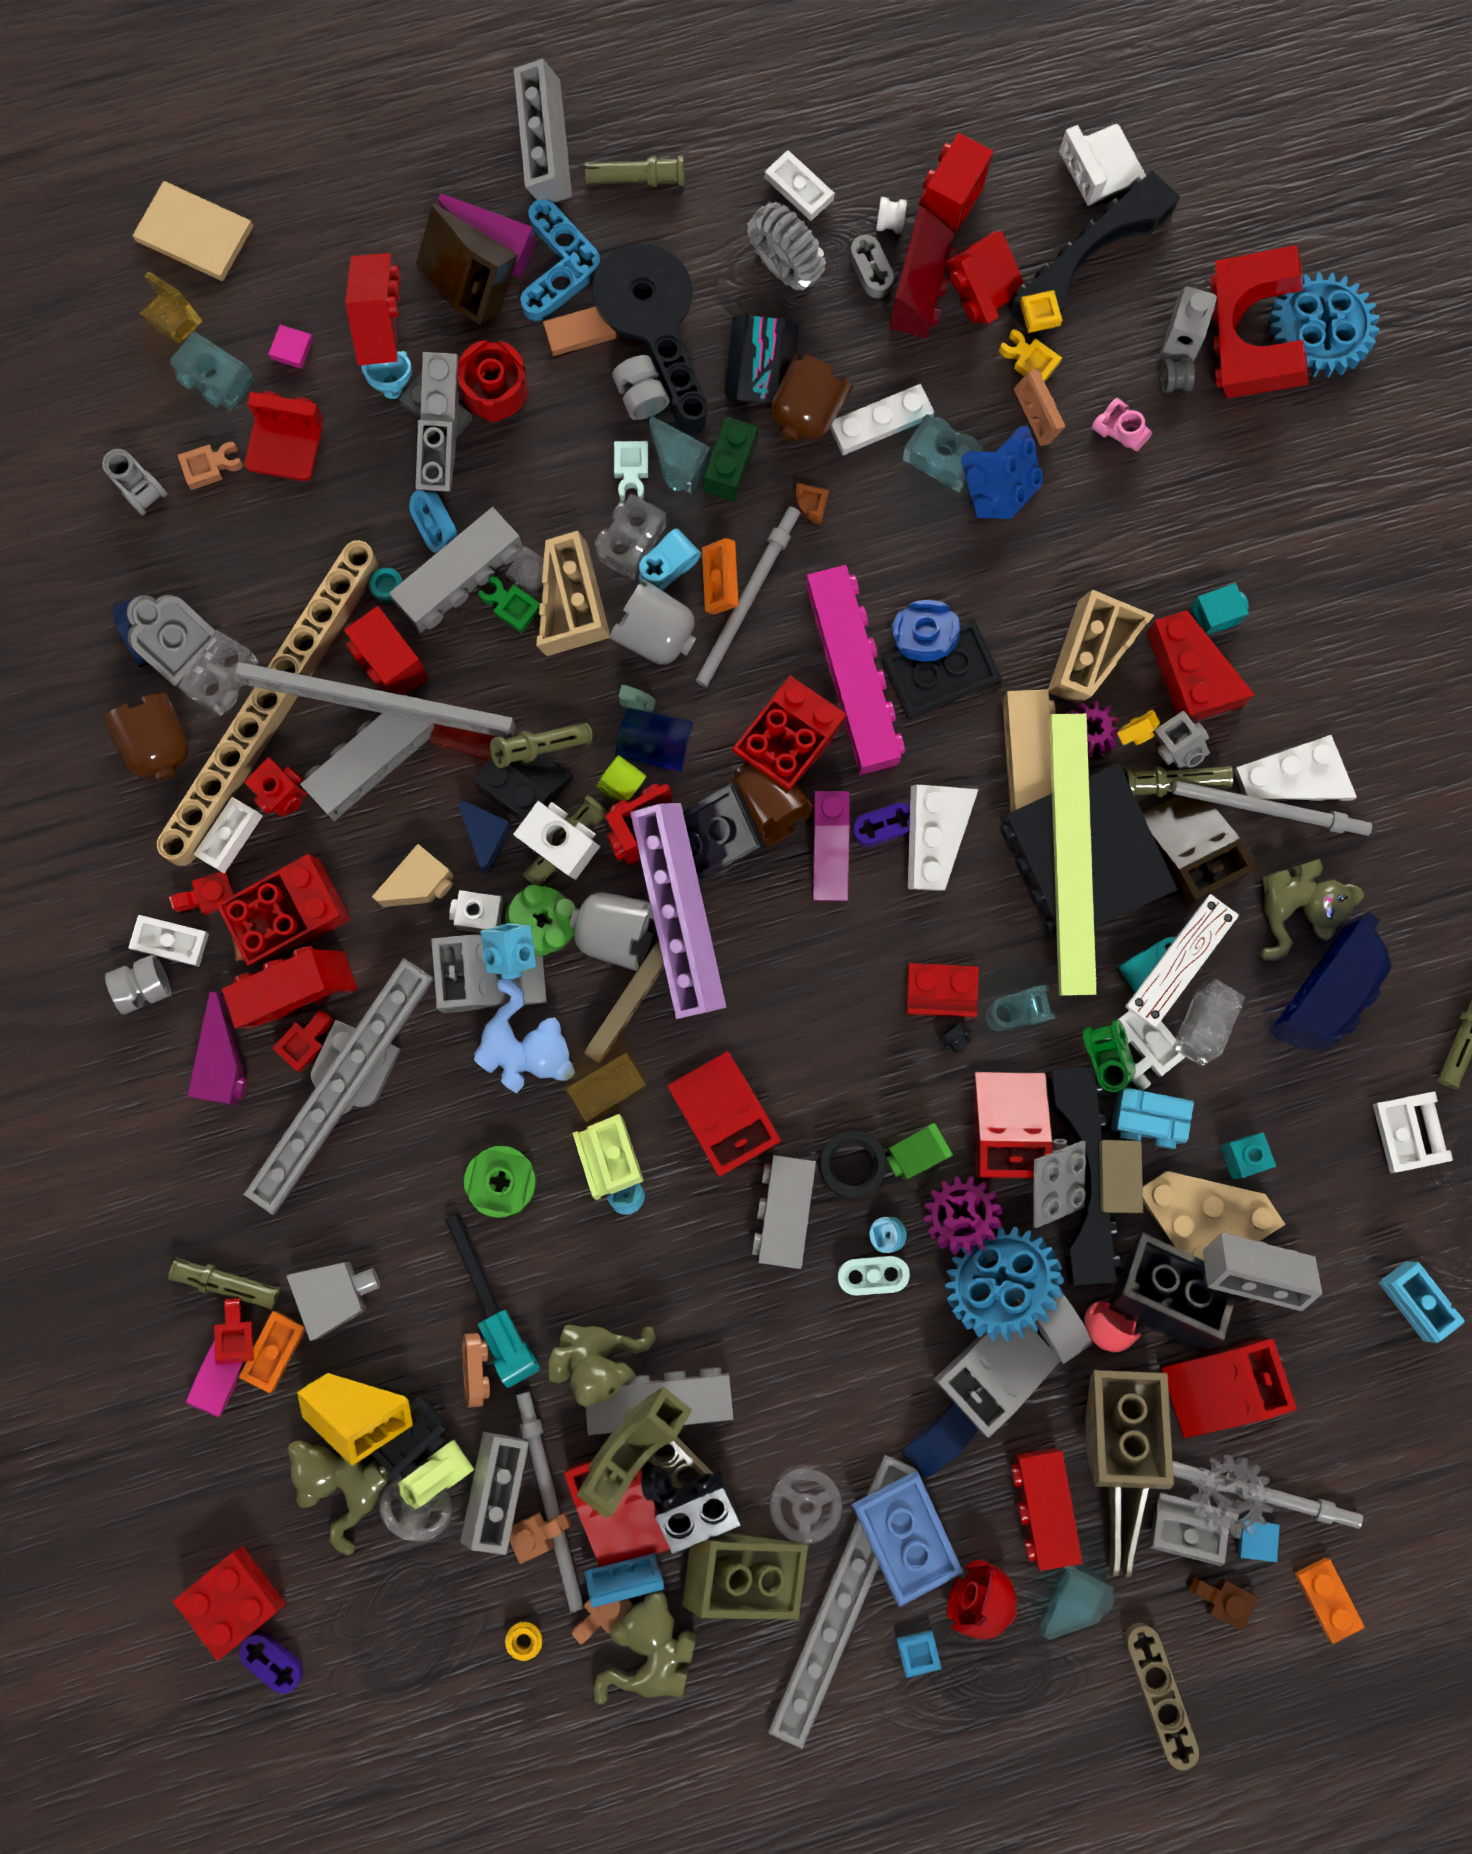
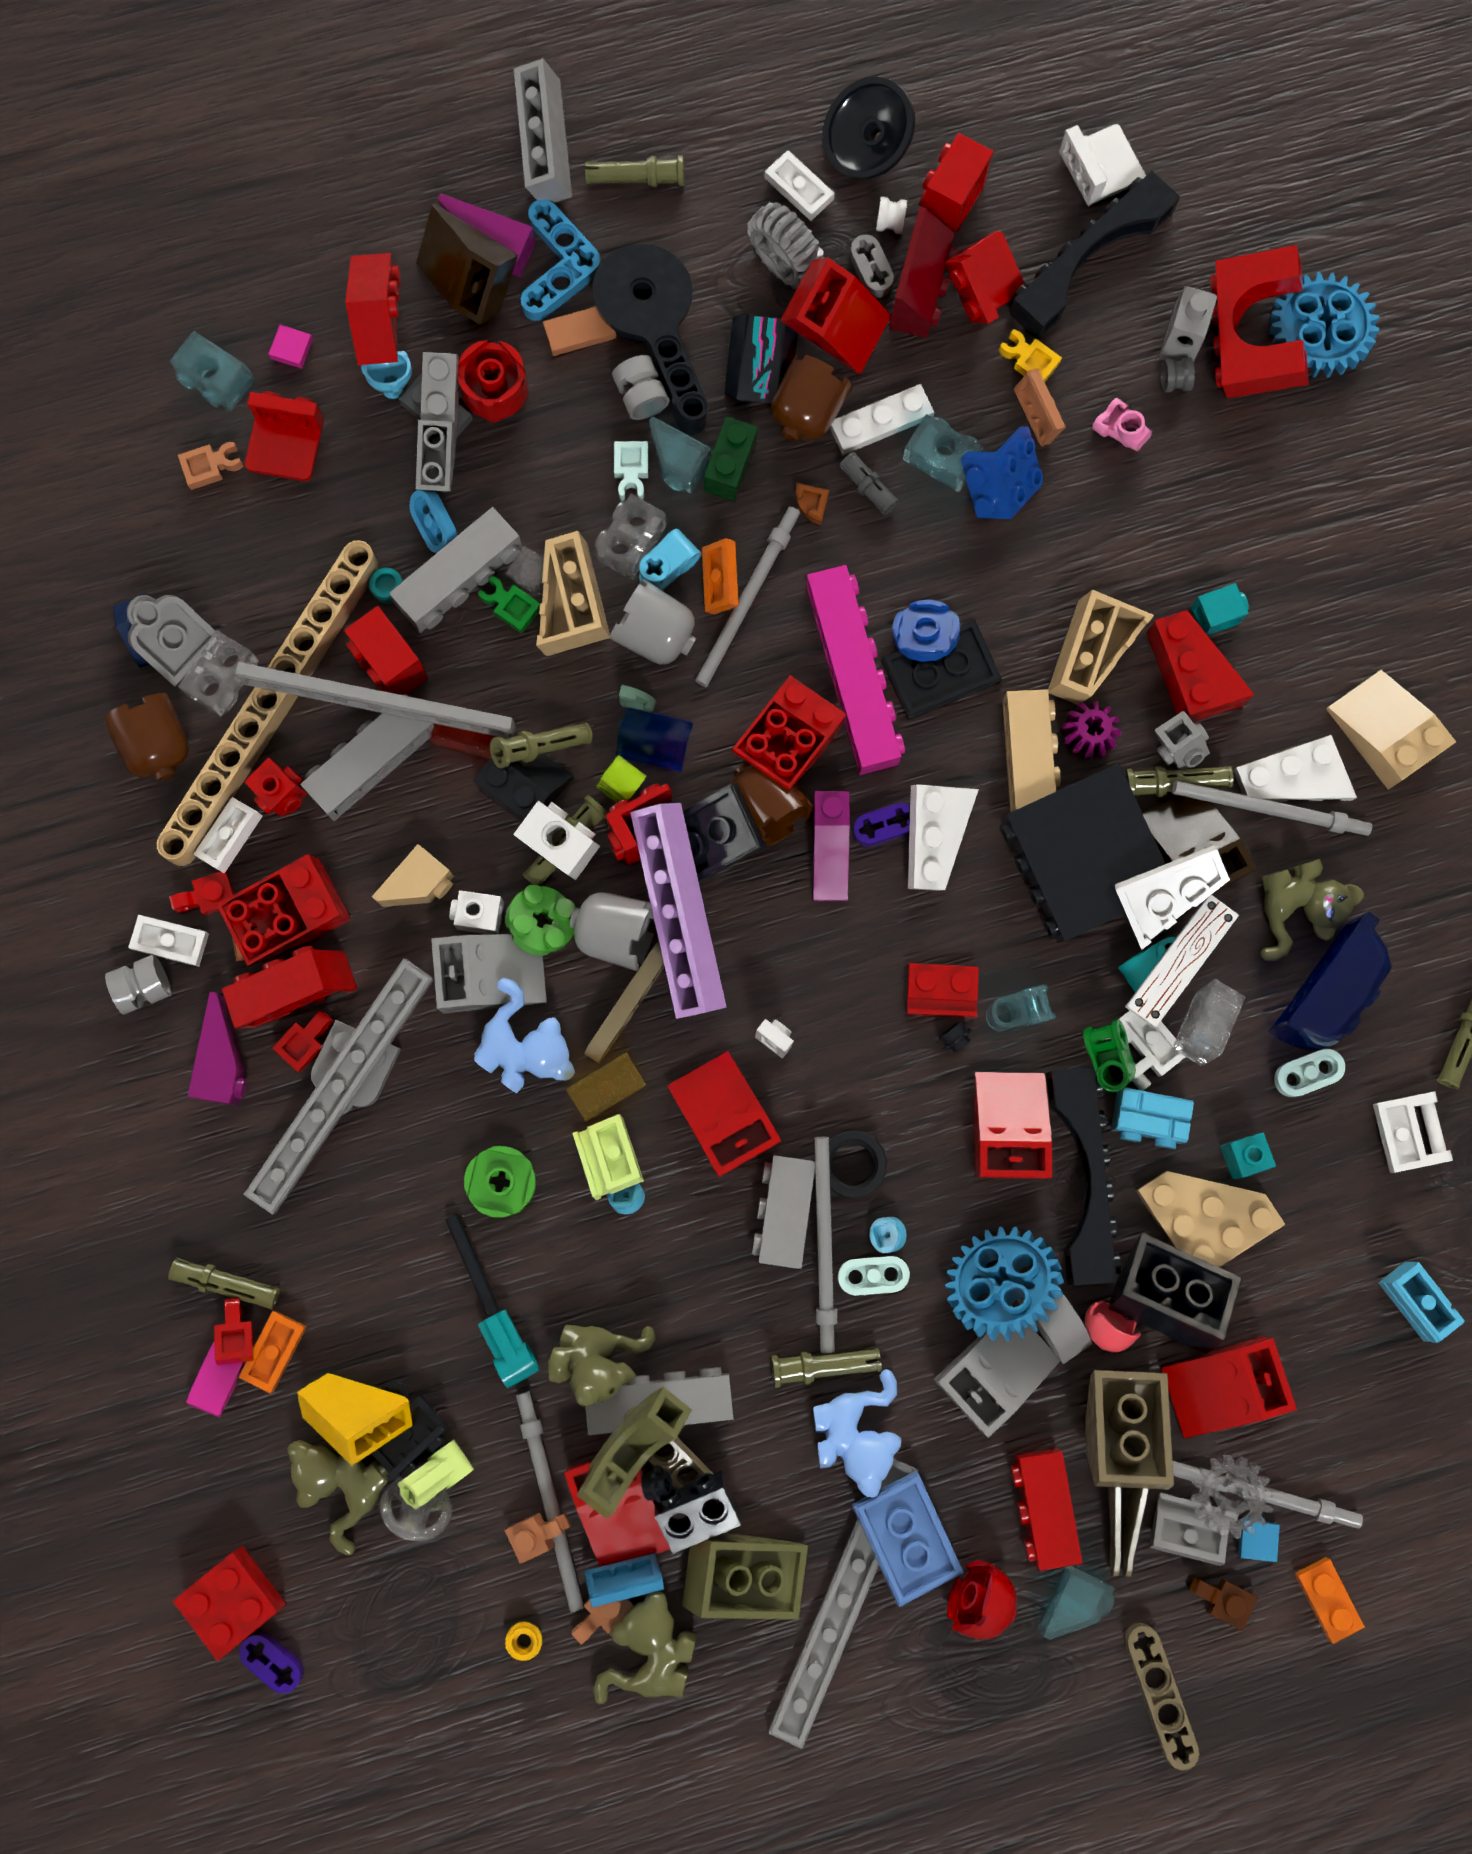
(135, 484): light grey piece -> none
(170, 311): clear yellow panel -> none
(193, 231): tan tile -> none
(331, 1296): light grey torso -> none
(475, 1385): nougat plate -> none
(486, 833): dark blue slope -> none
(494, 1493): light grey brick -> none
(508, 950): medium azure brick -> none
(775, 1037): none -> white plate
(806, 1368): none -> olive pin
(826, 1313): none -> light grey bar
(831, 1494): clear piece -> none
(837, 313): none -> red slope
(856, 118): none -> black dish
(865, 1454): none -> light blue animal
(869, 483): none -> dark grey pin
(918, 1152): bright green slope -> none
(918, 1653): dark azure tile -> none
(940, 1441): dark blue slope -> none
(972, 1201): magenta gear -> none
(1041, 311): yellow tile -> none
(1059, 1182): light grey hinge -> none
(1072, 854): yellowish green tile -> none
(1120, 1176): dark tan panel -> none
(1139, 728): yellow plate -> none
(1168, 891): none -> white wing
(1262, 1272): light grey brick -> none
(1308, 1074): none -> light aqua plate
(1390, 728): none -> tan slope

